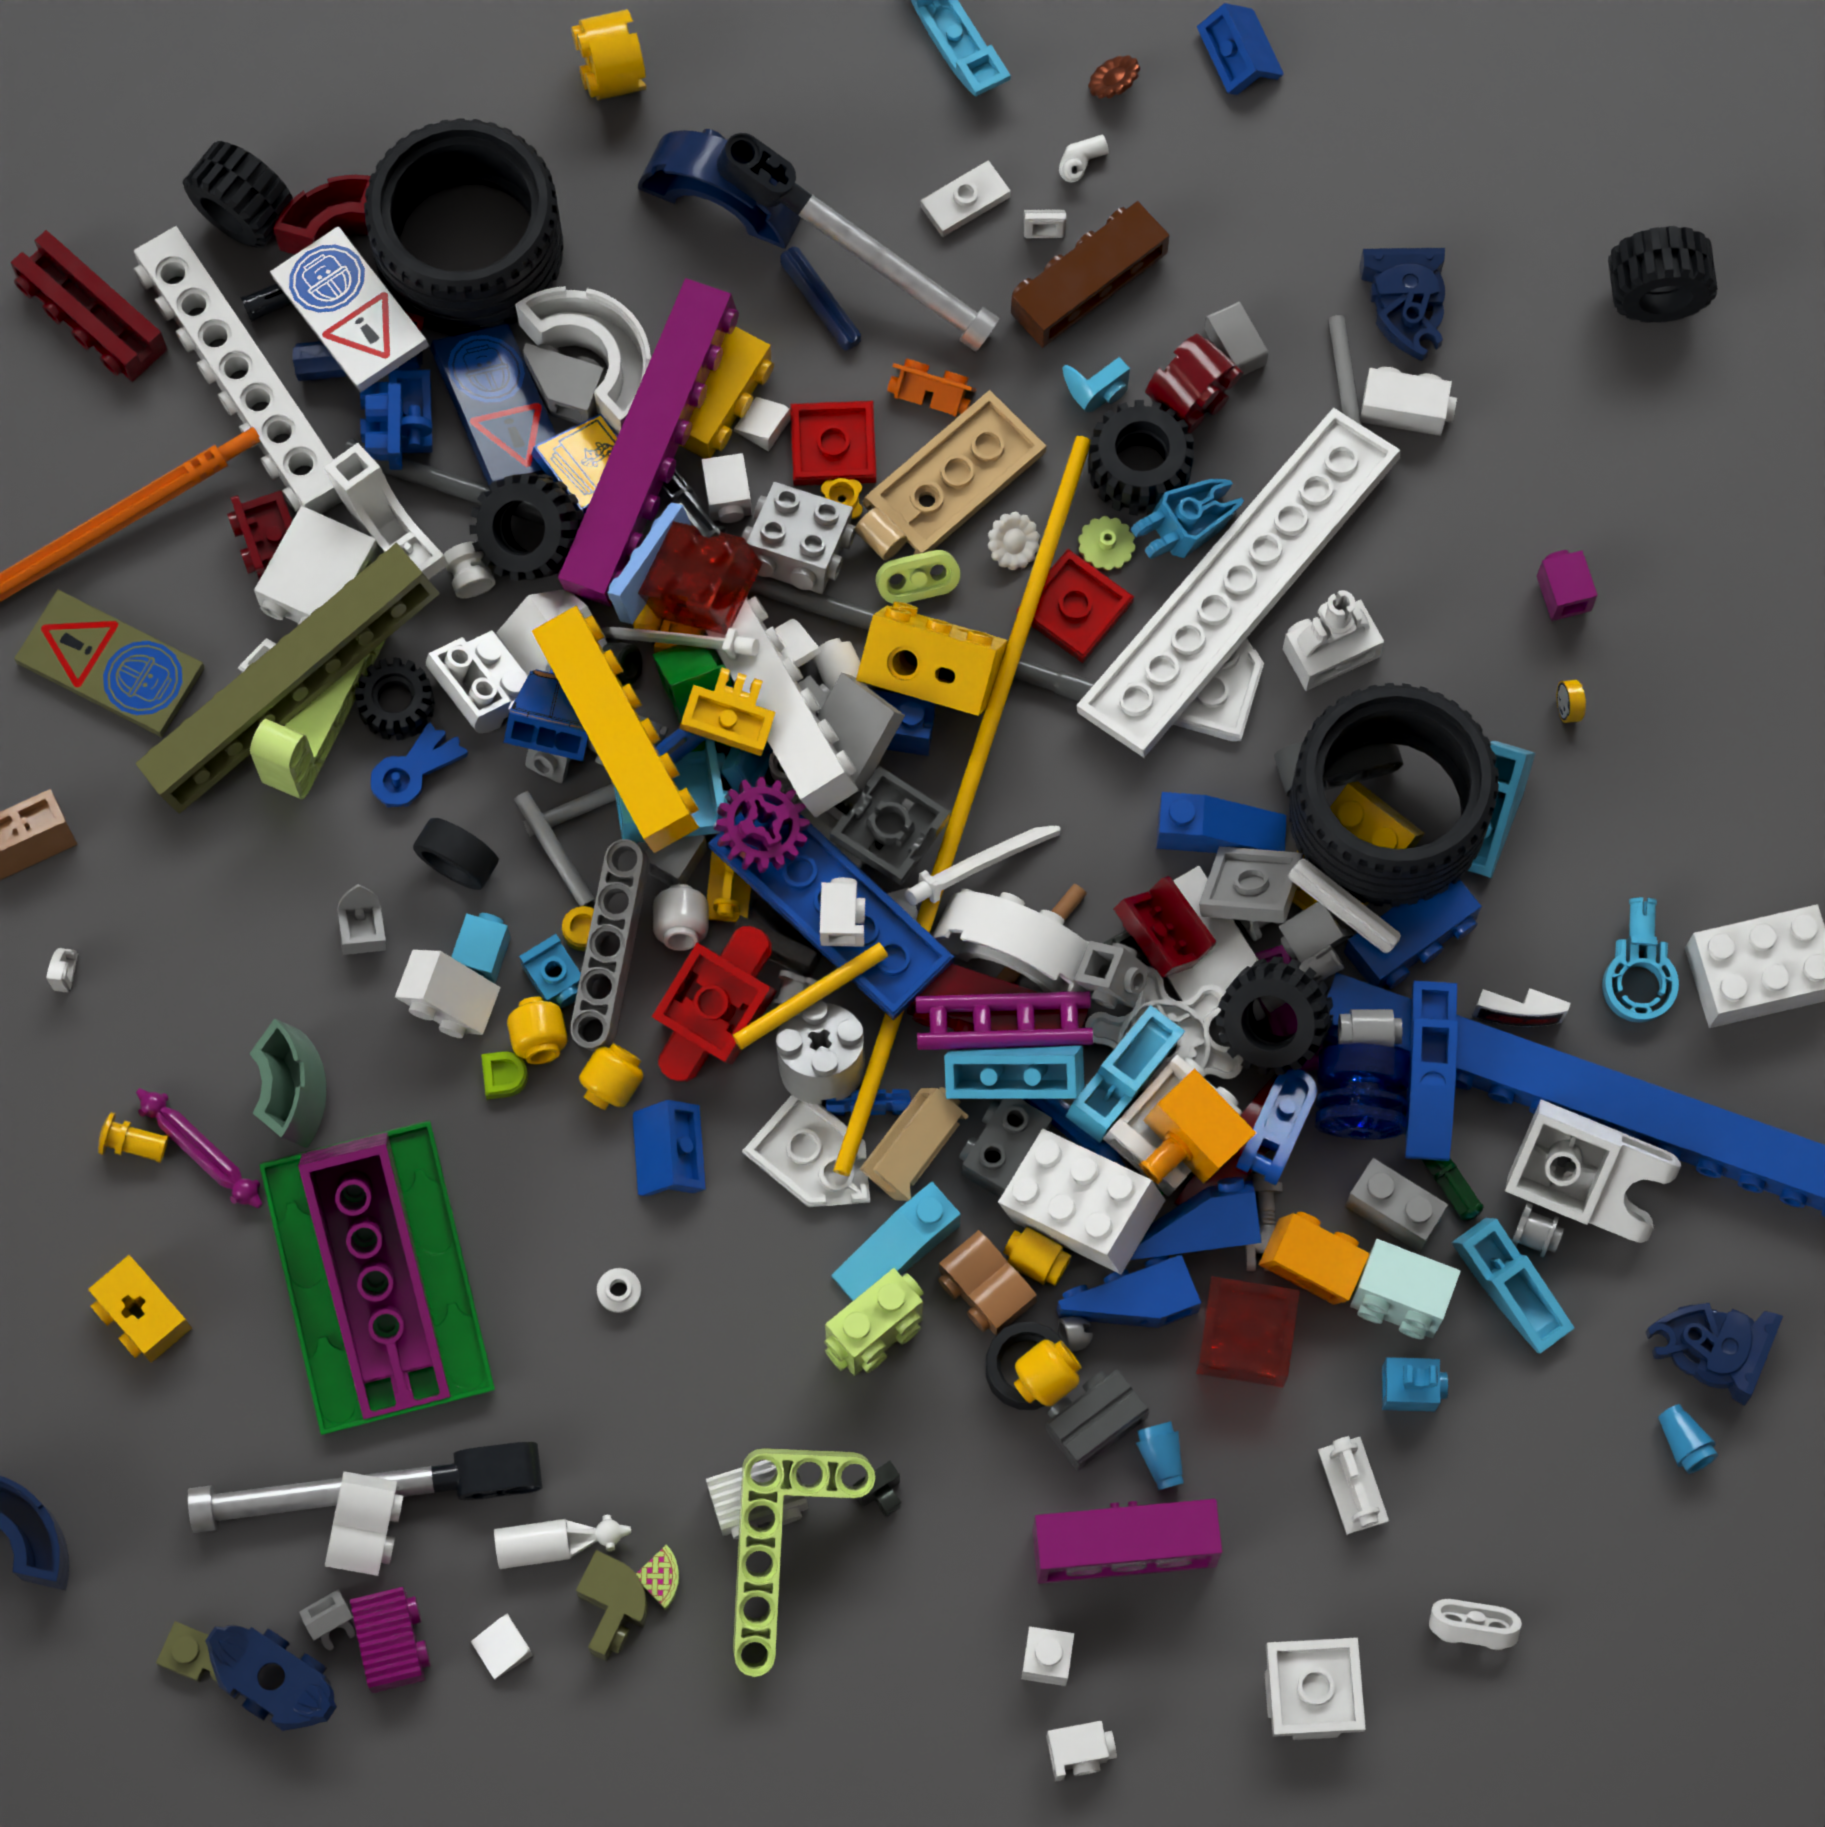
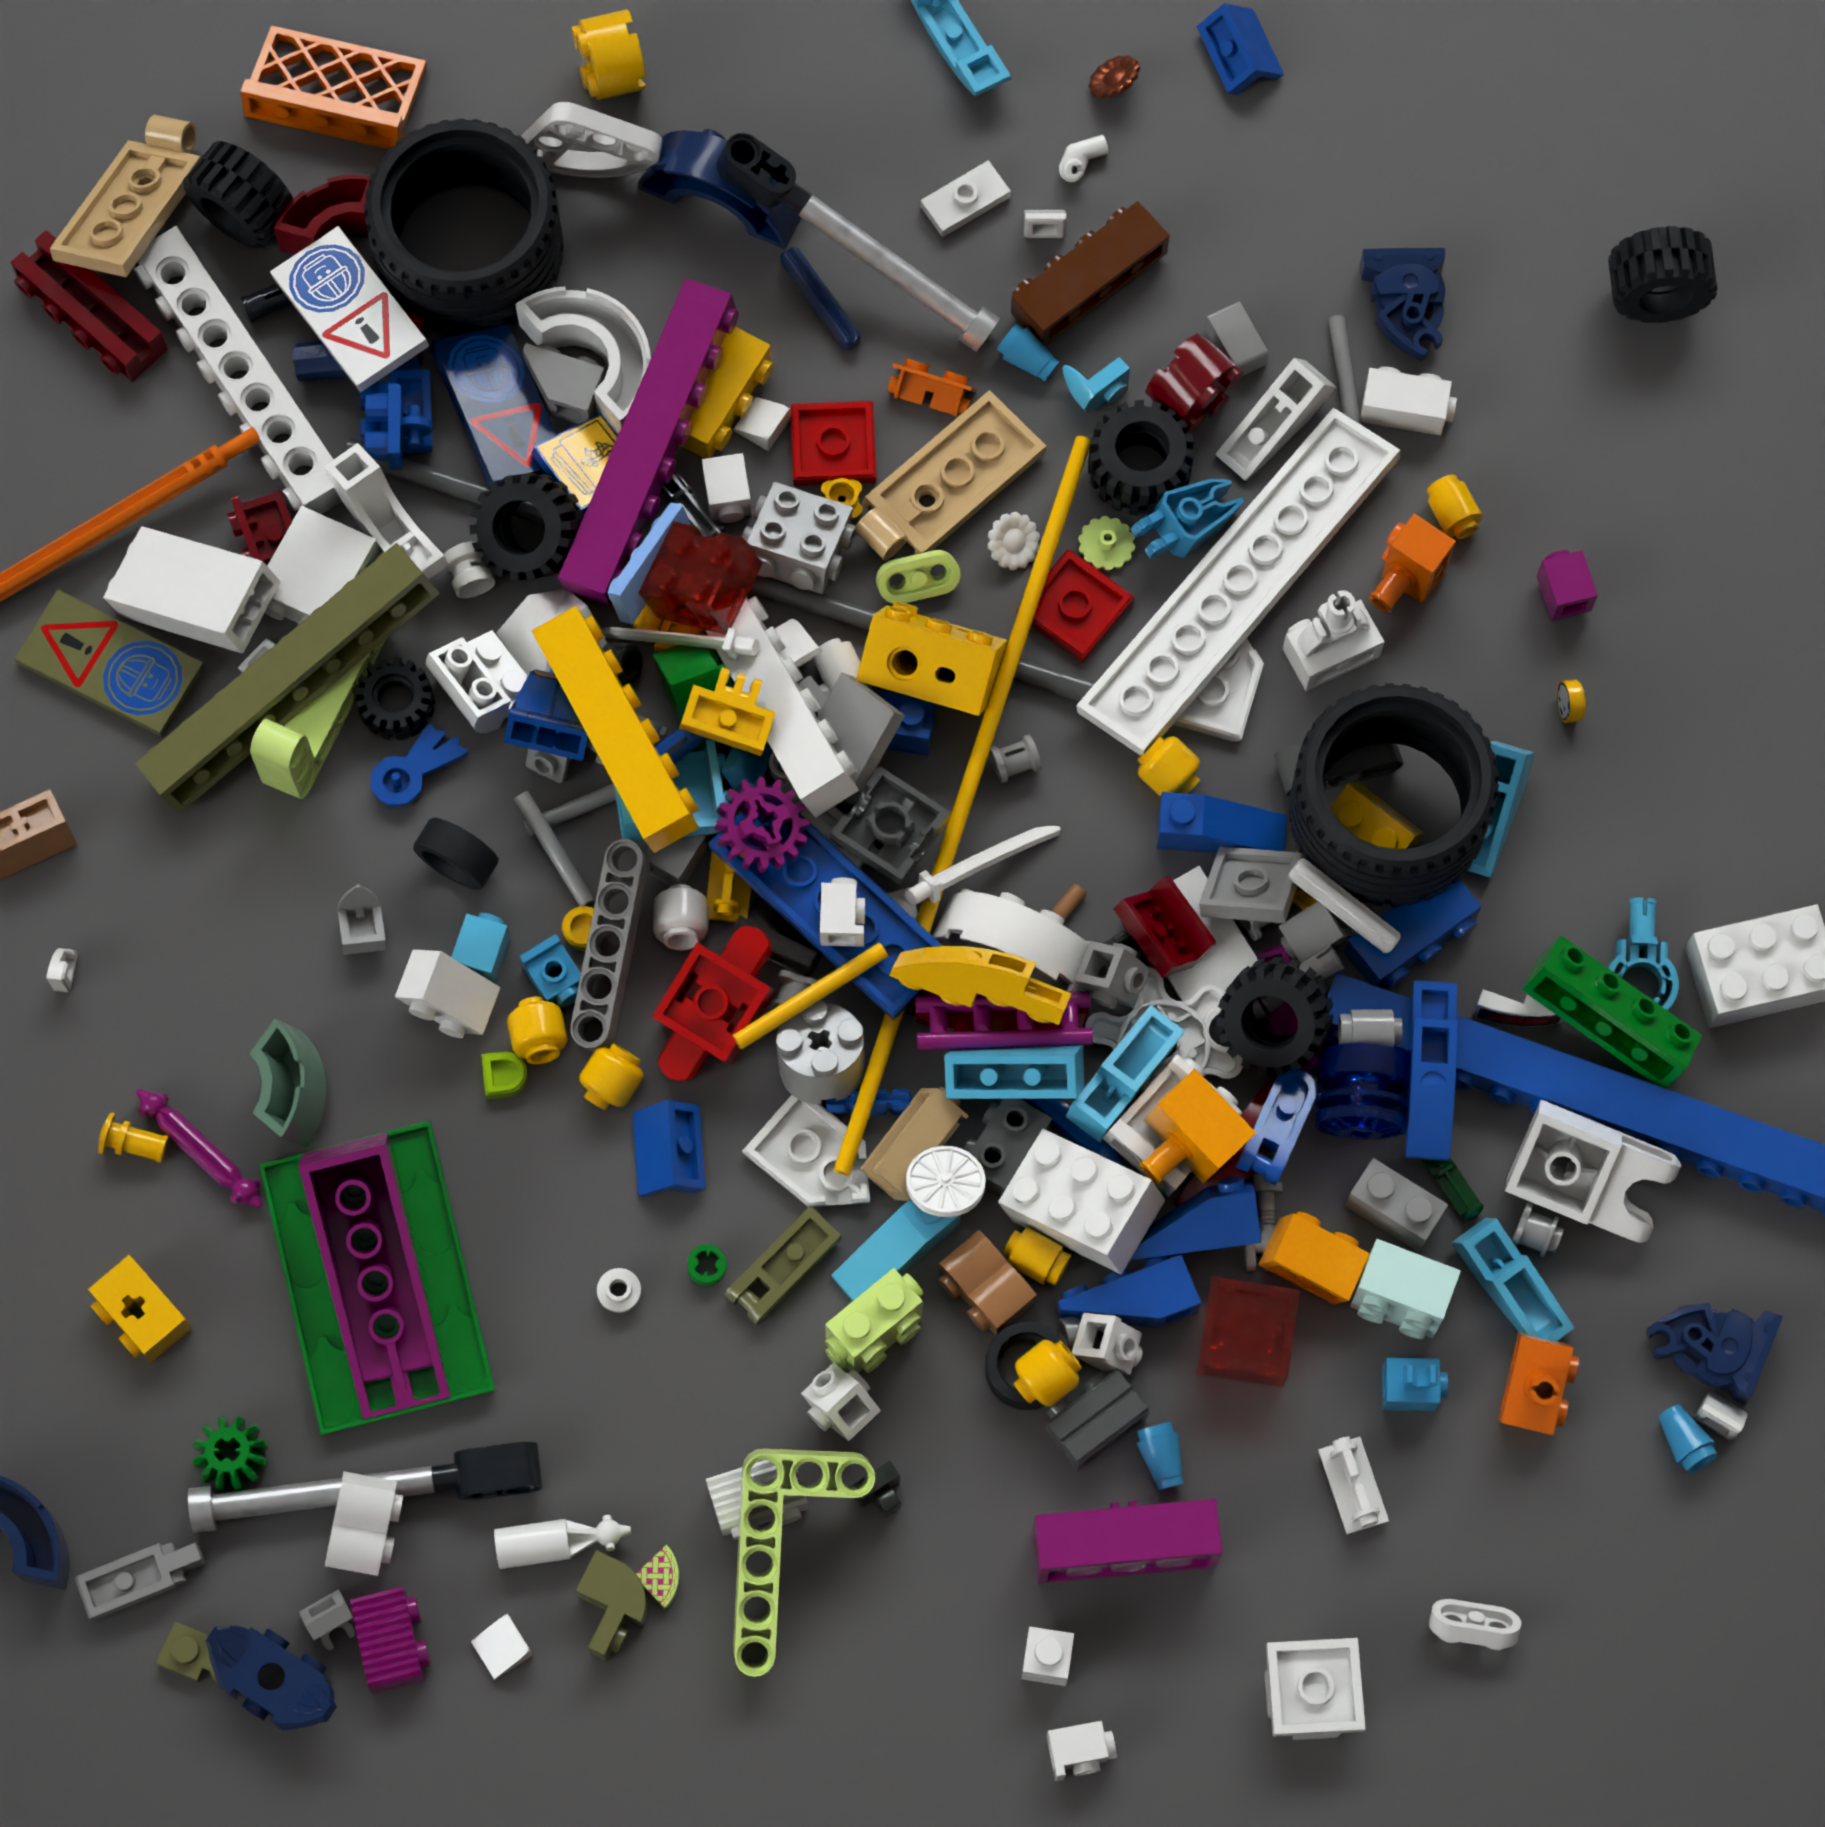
(130, 200): none -> tan hinge
(136, 1578): none -> light grey hinge
(192, 589): none -> white brick
(232, 1438): none -> green gear
(324, 111): none -> orange fence
(623, 145): none -> white beam
(693, 1264): none -> green bush
(784, 1264): none -> olive plate
(840, 1401): none -> white brick
(945, 1181): none -> white wheel
(966, 971): none -> yellow slope
(1015, 758): none -> light grey bush
(1027, 352): none -> dark azure cone
(1118, 1346): none -> white brick
(1169, 766): none -> yellow head
(1276, 418): none -> white slope
(1413, 563): none -> orange brick
(1454, 507): none -> yellow brick
(1537, 1384): none -> orange brick
(1612, 1012): none -> green brick
(1721, 1416): none -> white slope

